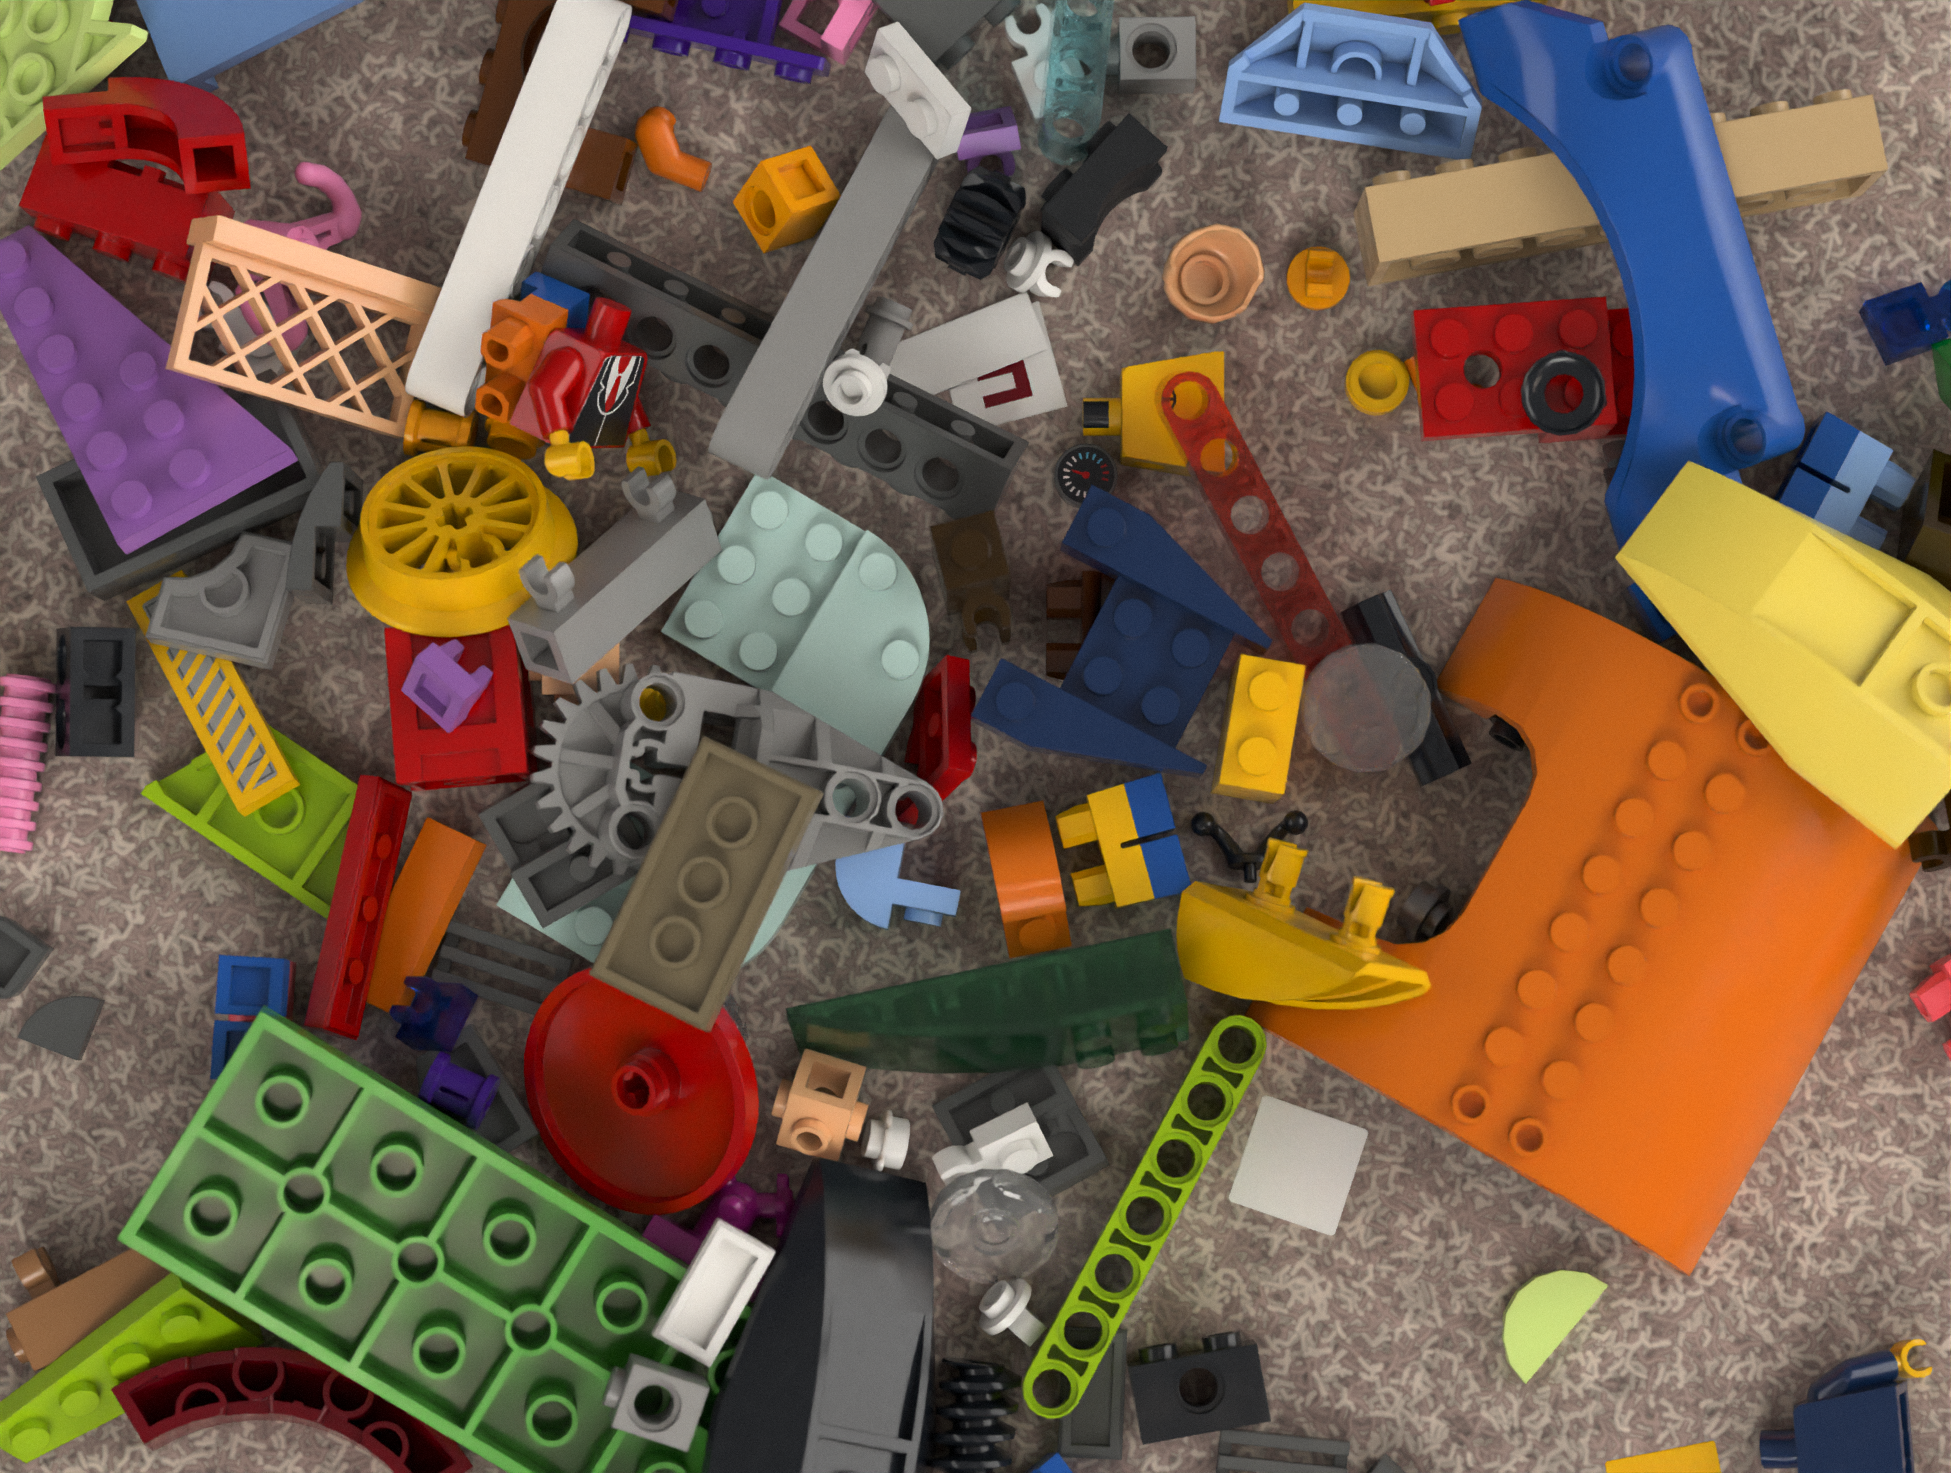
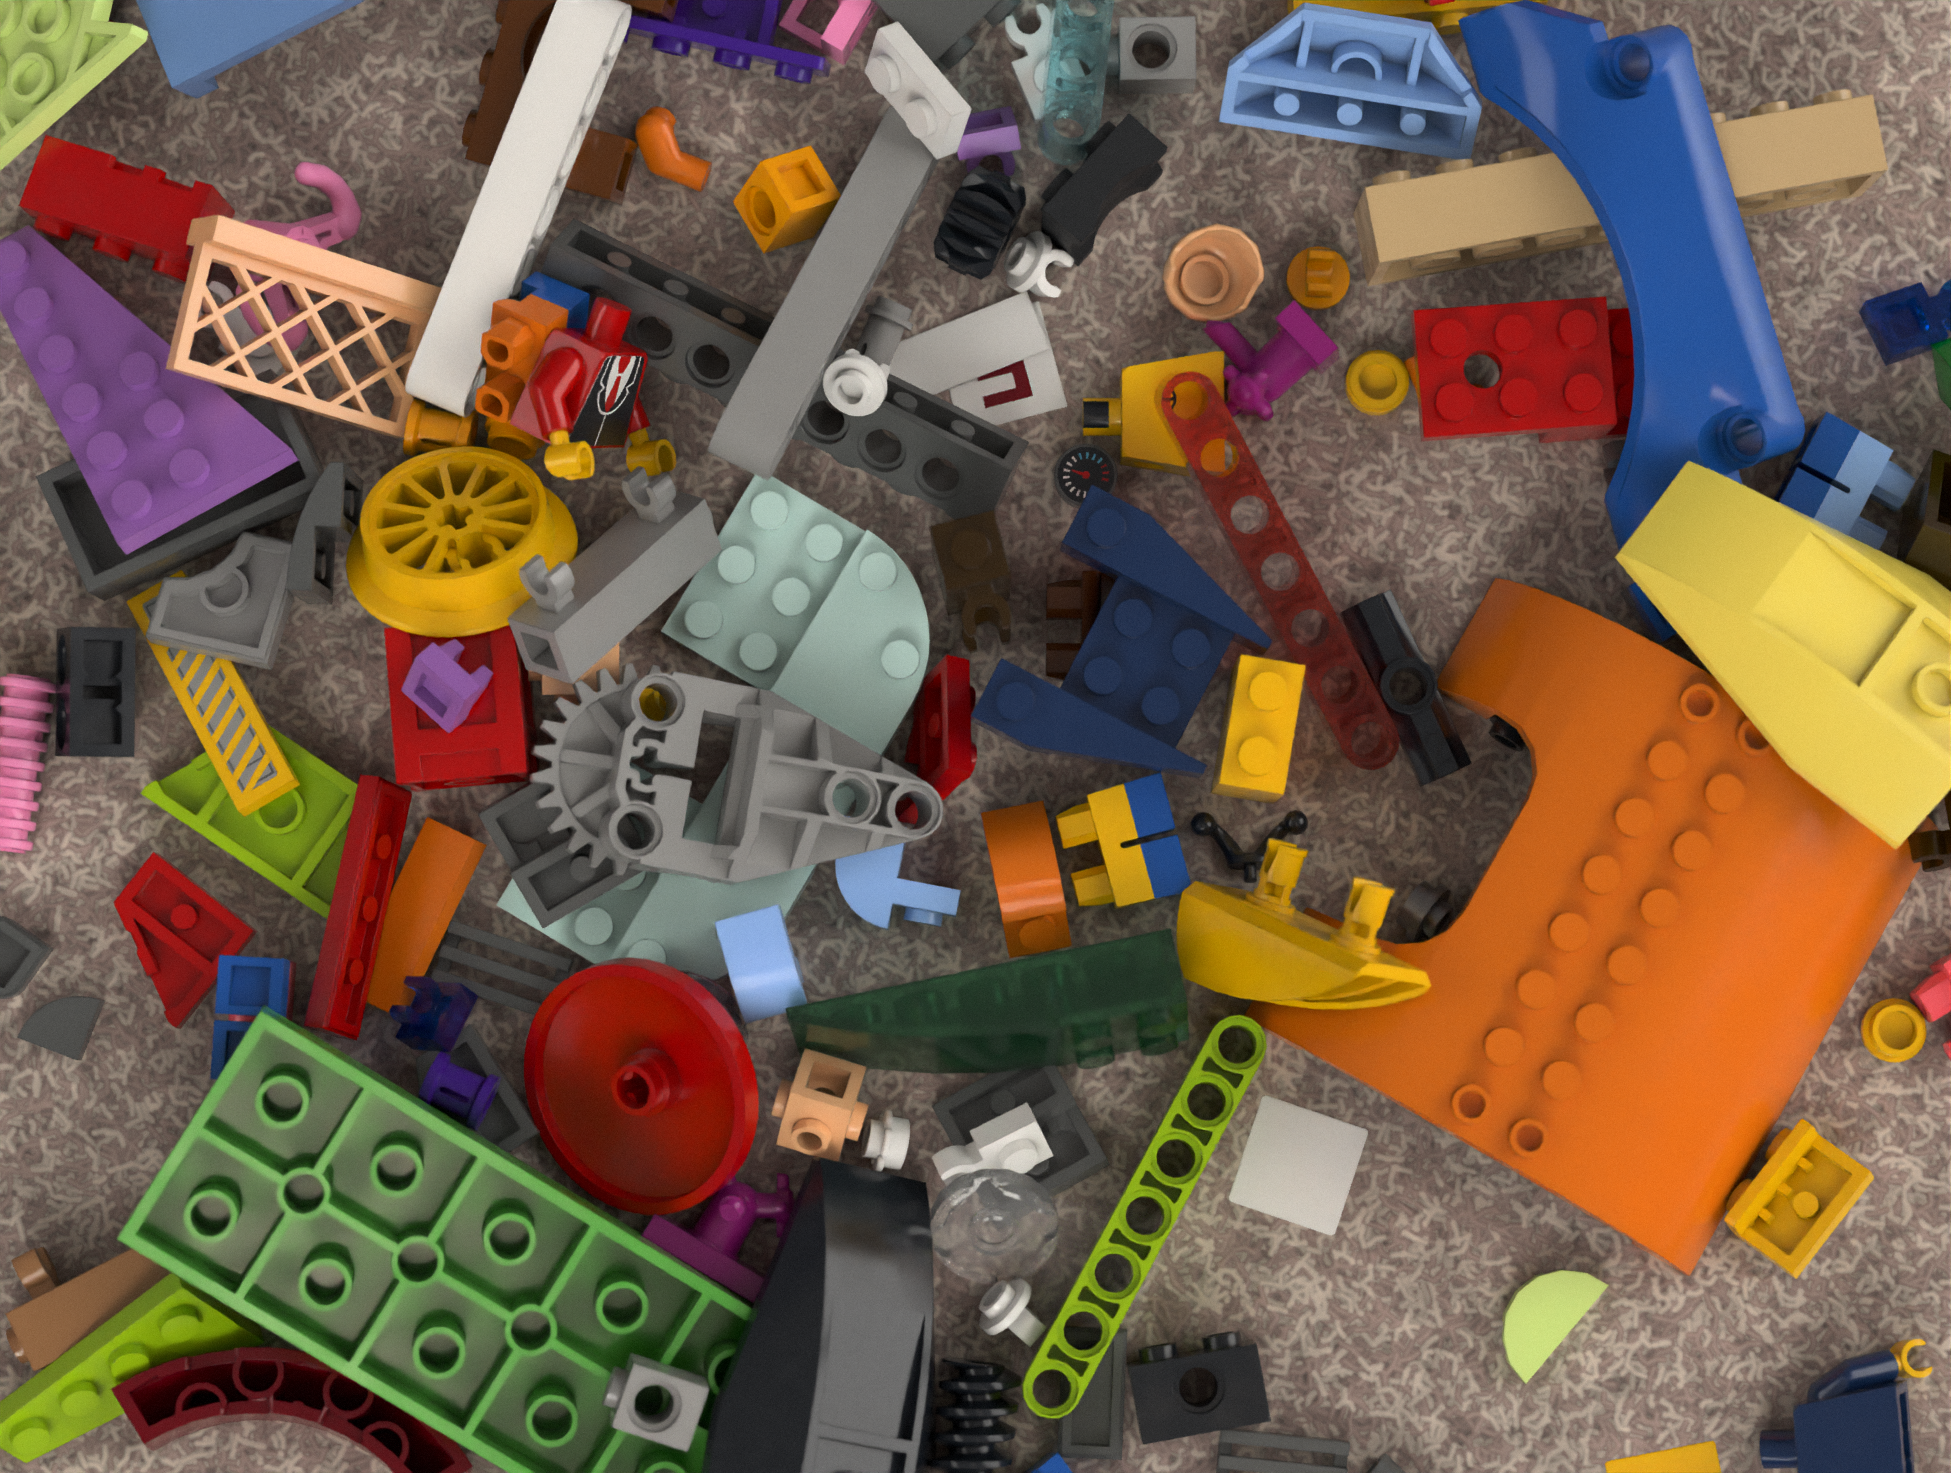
(152, 123): red arch -> none
(179, 934): none -> red wing
(706, 884): dark tan tile -> none
(713, 1292): white tile -> none
(761, 963): none -> light blue brick
(1276, 365): none -> magenta piece
(1365, 707): clear tile -> none
(1563, 363): black piece -> none
(1796, 1197): none -> yellow bracket
(1893, 1030): none -> yellow plate

